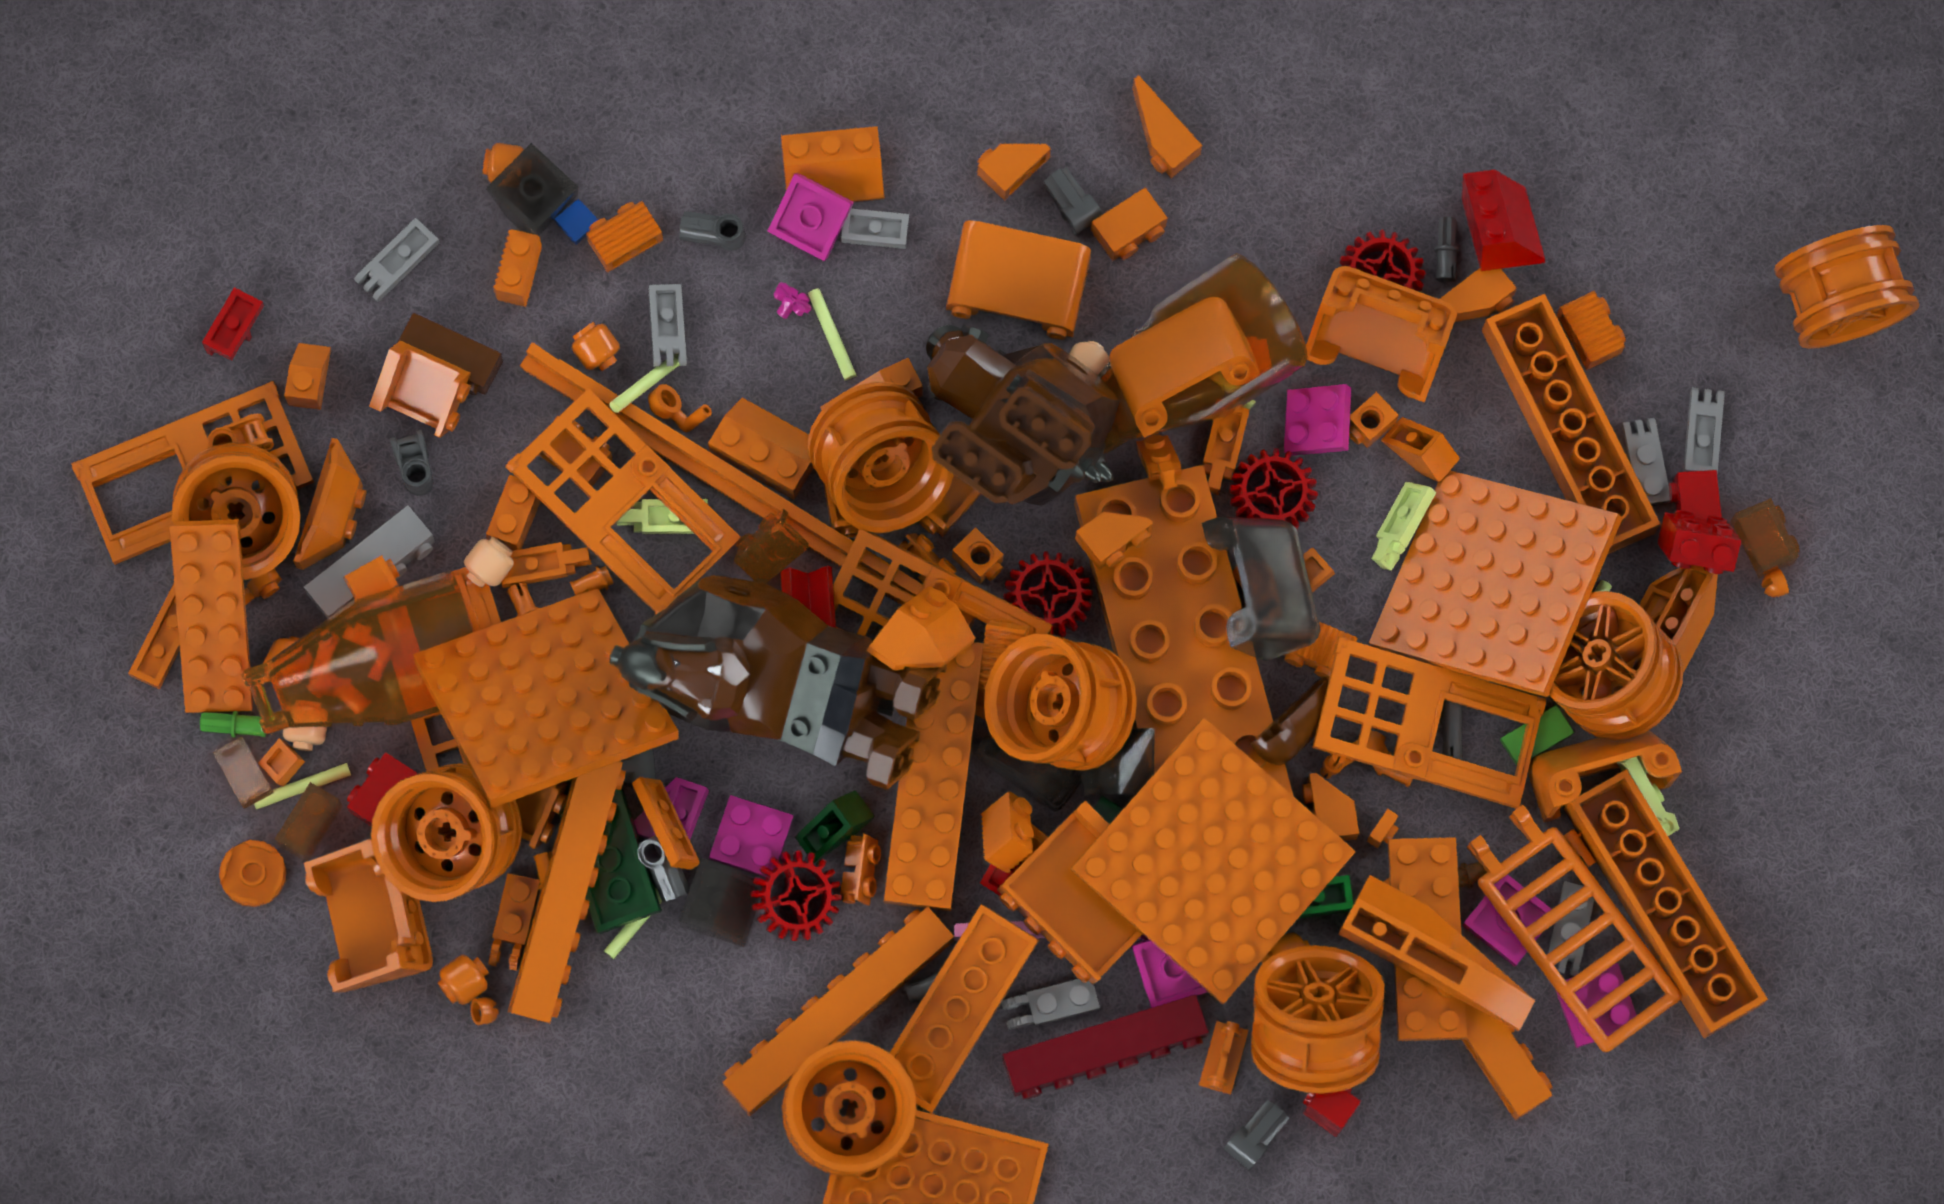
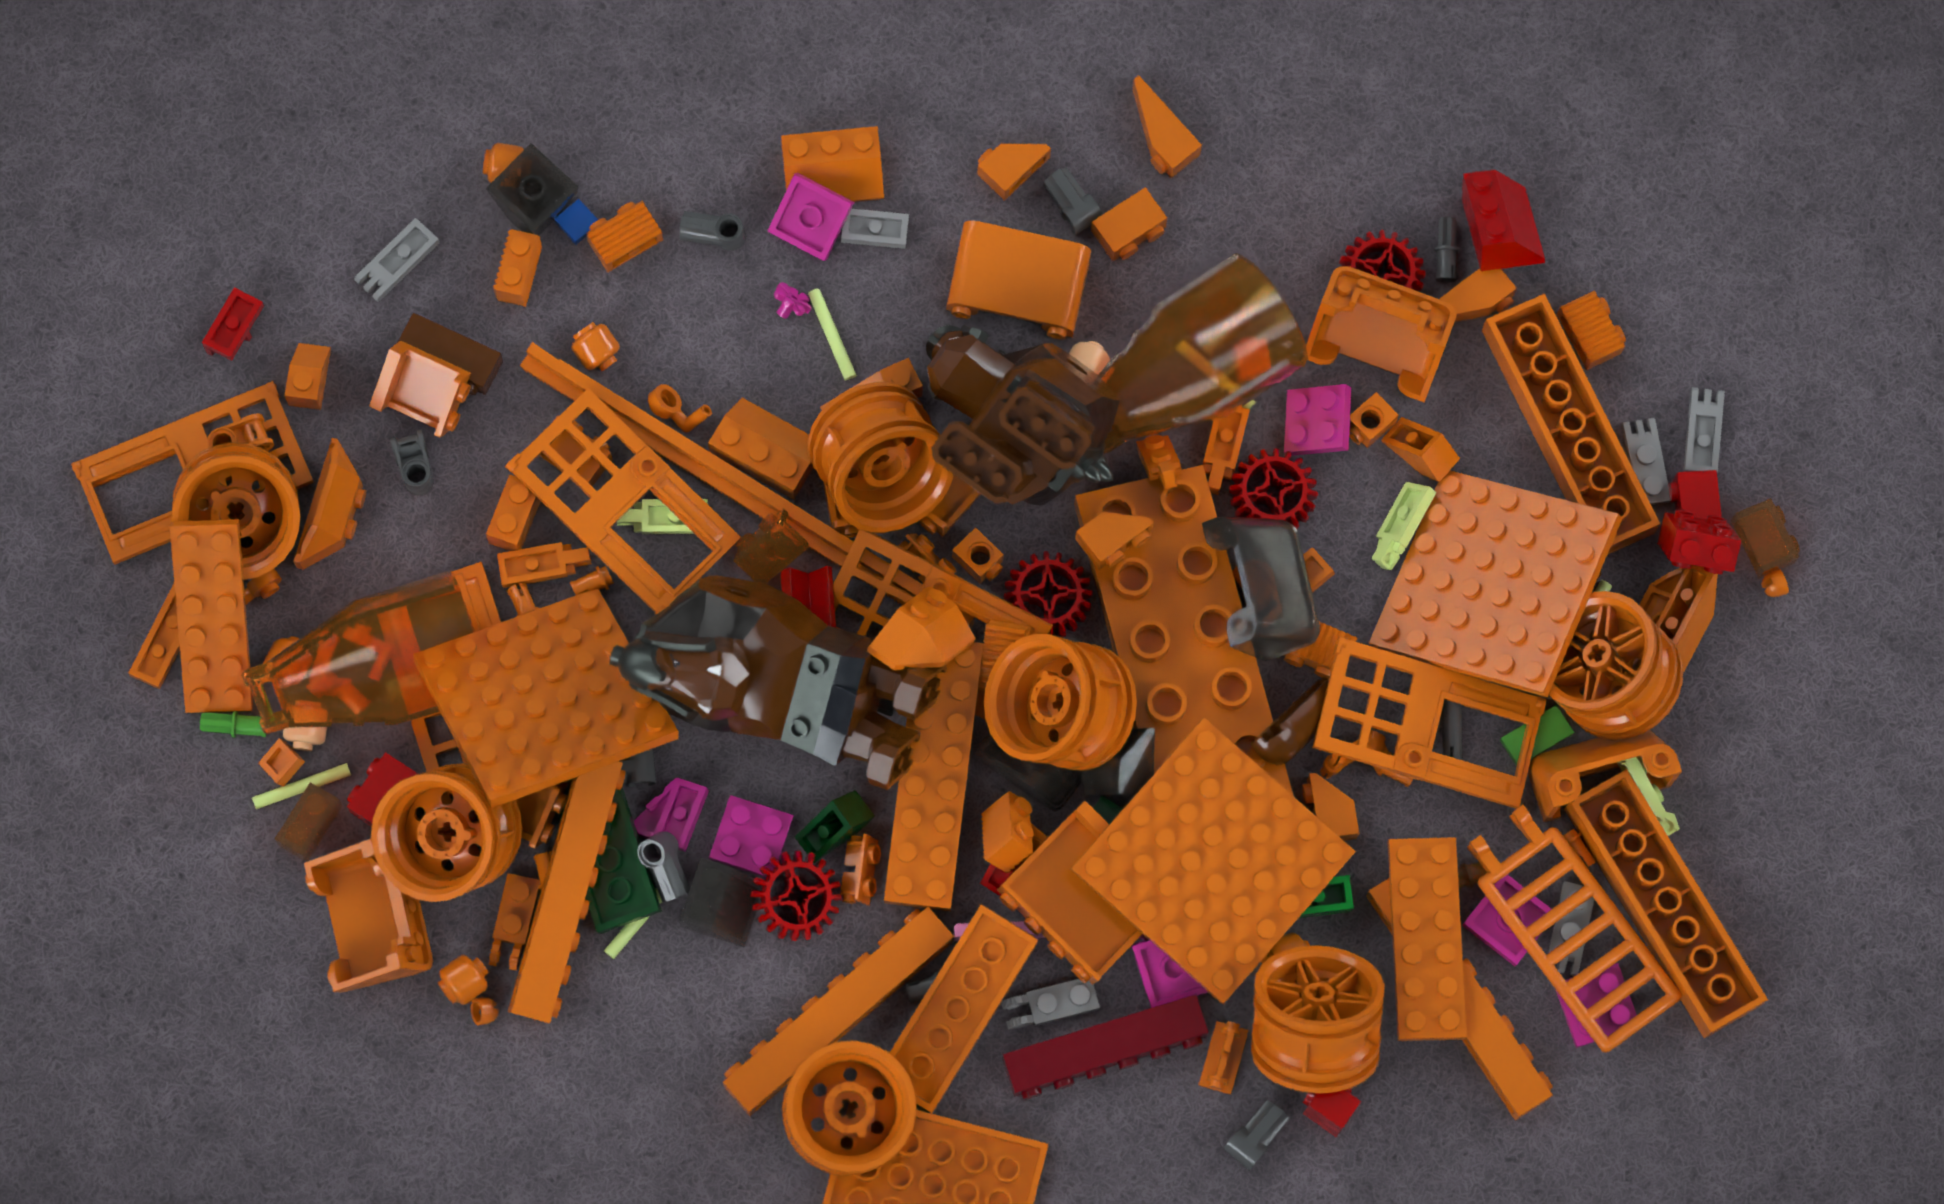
(243, 772): clear orange tile -> none
(261, 878): orange tile -> none
(372, 578): orange slope -> none
(398, 539): light grey brick -> none
(488, 562): light nougat head -> none
(643, 385): yellowish green bar -> none
(666, 823): orange tile -> none
(667, 323): light grey hinge -> none
(1178, 356): orange windscreen -> none
(1384, 829): orange plate -> none
(1432, 950): orange wedge -> none
(1846, 286): orange wheel -> none

